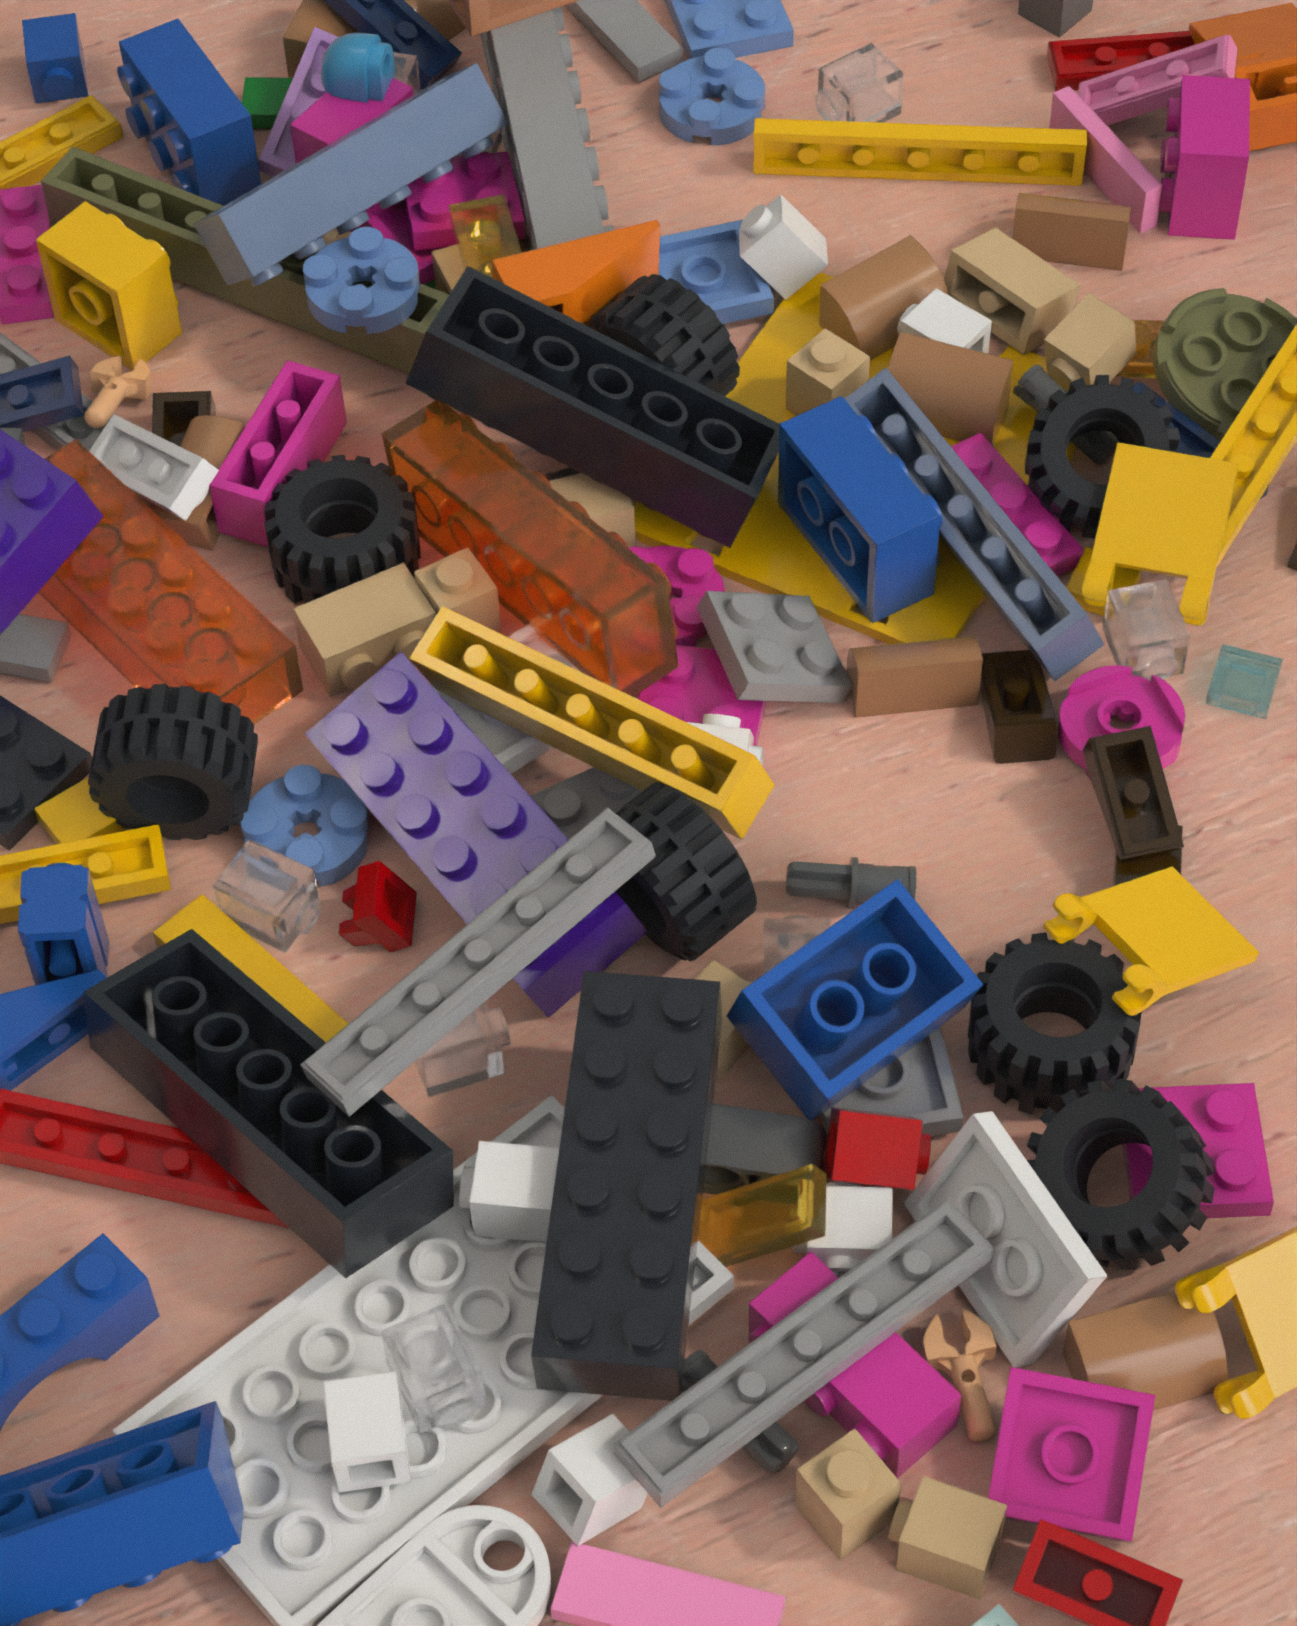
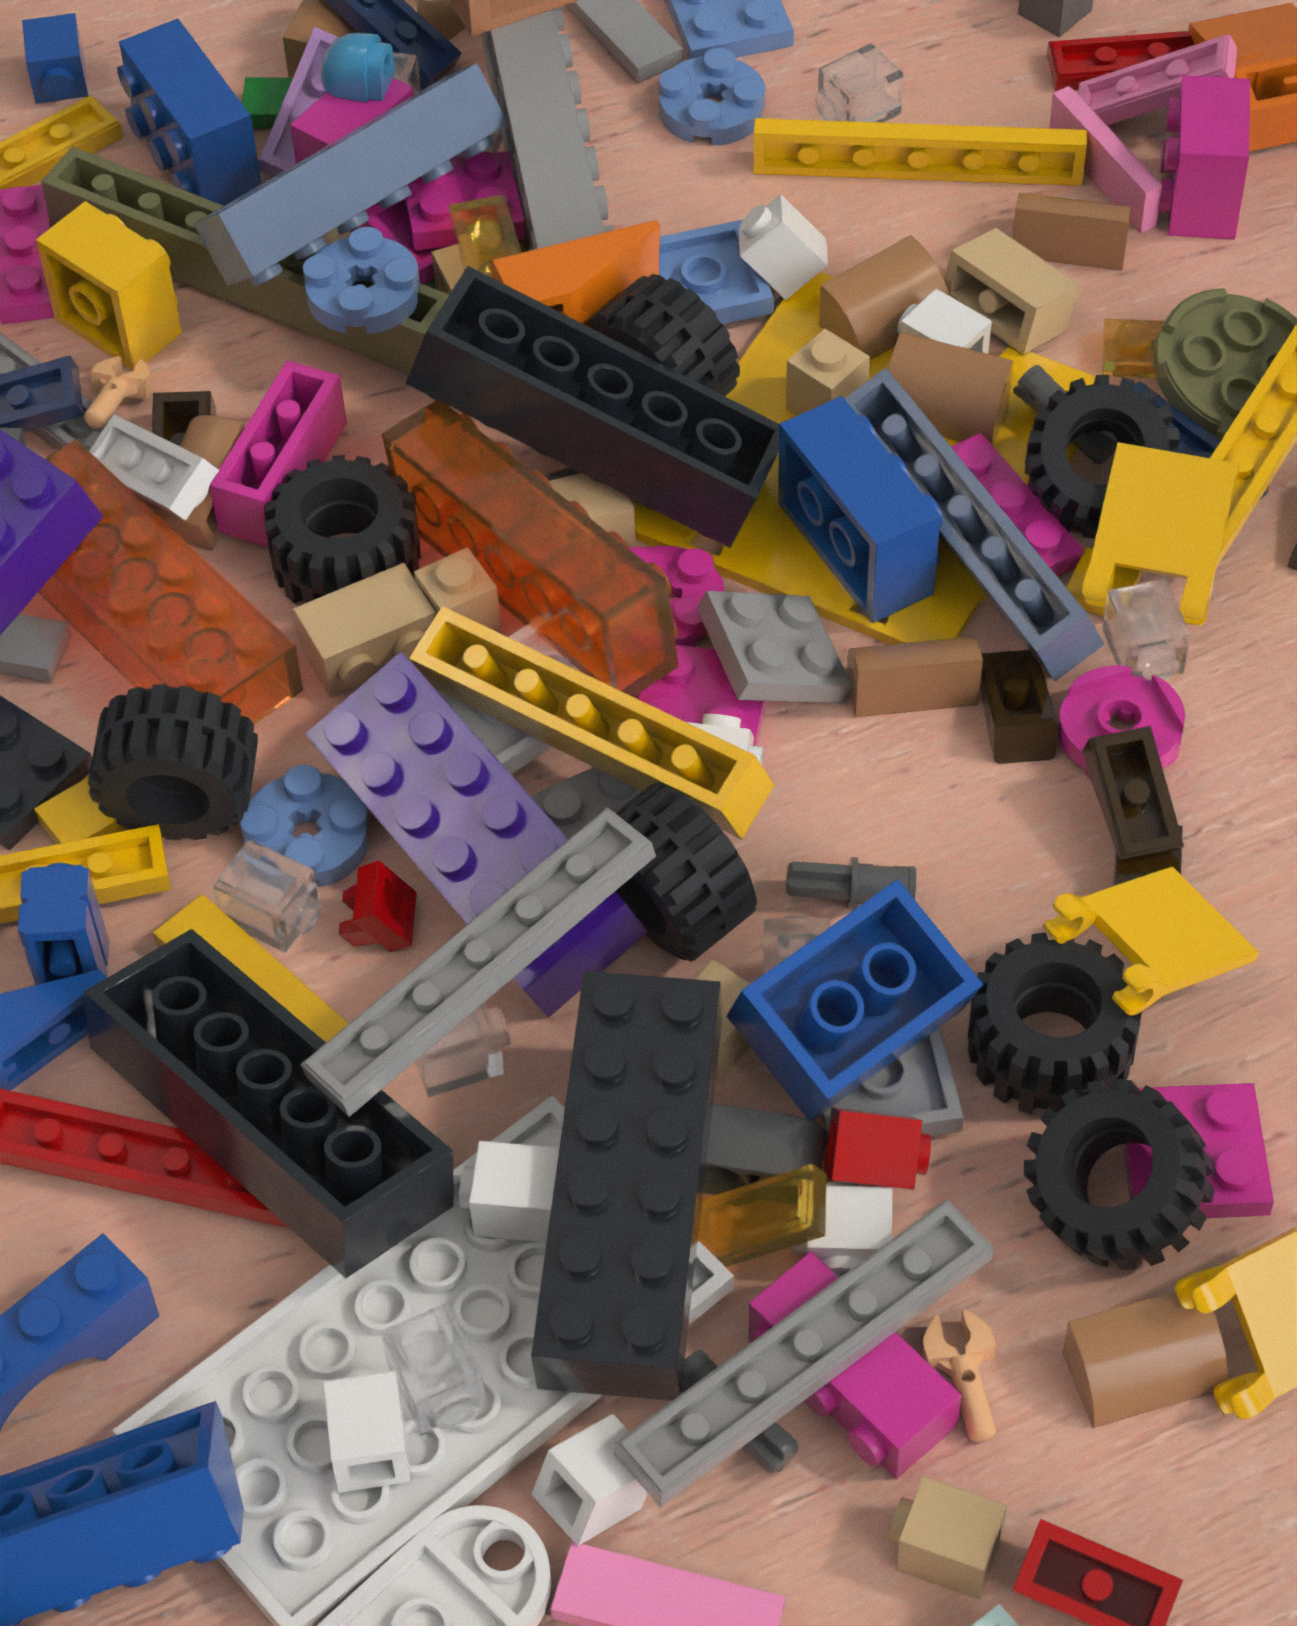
(847, 1493): tan brick -> none
(1038, 1261): white plate -> none
(1071, 1454): dark pink plate -> none
(1089, 343): tan brick -> none
(1244, 681): clear light blue tile -> none

